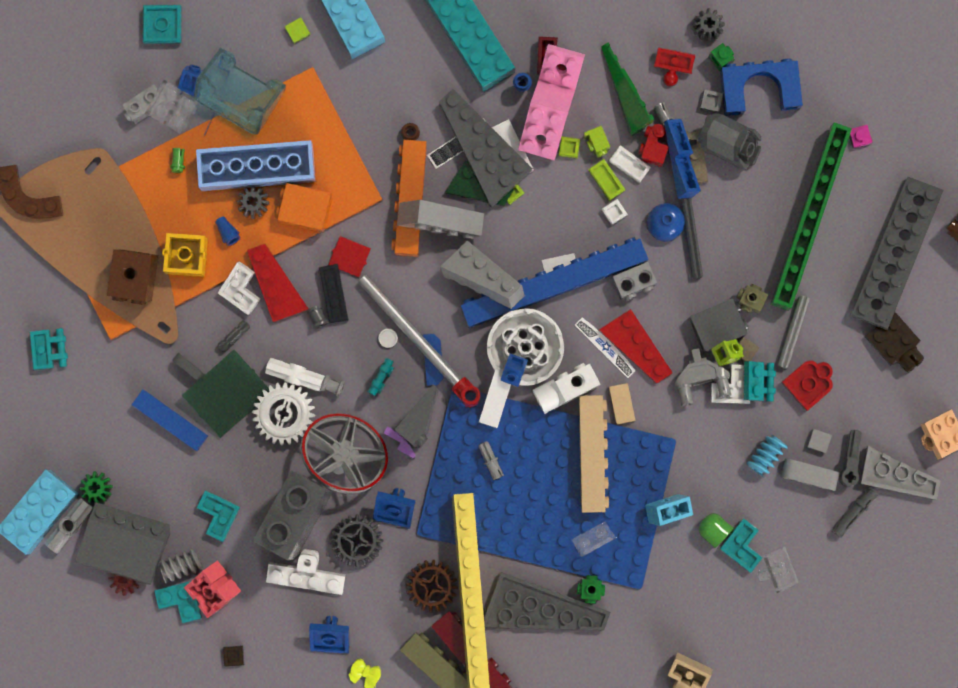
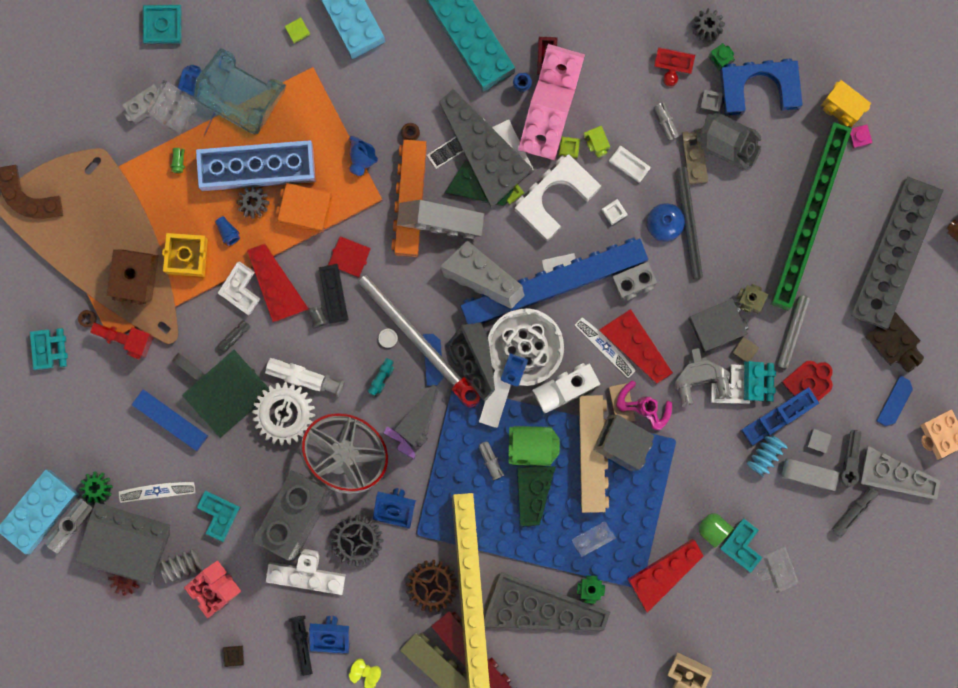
(81, 318): none -> reddish brown bush
(136, 343): none -> red brick
(156, 491): none -> white sticker
(178, 596): teal plate -> none
(301, 633): none -> black pin
(361, 155): none -> blue hair
(471, 352): none -> dark grey wedge
(532, 493): none -> dark green wing
(533, 445): none -> bright green cylinder
(566, 172): none -> white arch
(606, 180): lime tile -> none
(624, 442): none -> dark grey brick
(630, 101): green wedge -> none
(652, 150): red brick -> none
(656, 424): none -> dark pink piece
(661, 576): none -> red wing
(669, 509): medium azure brick -> none
(680, 150): blue slope -> none
(732, 350): lime brick -> none
(780, 416): none -> blue slope
(845, 104): none -> yellow brick
(895, 402): none -> blue piece

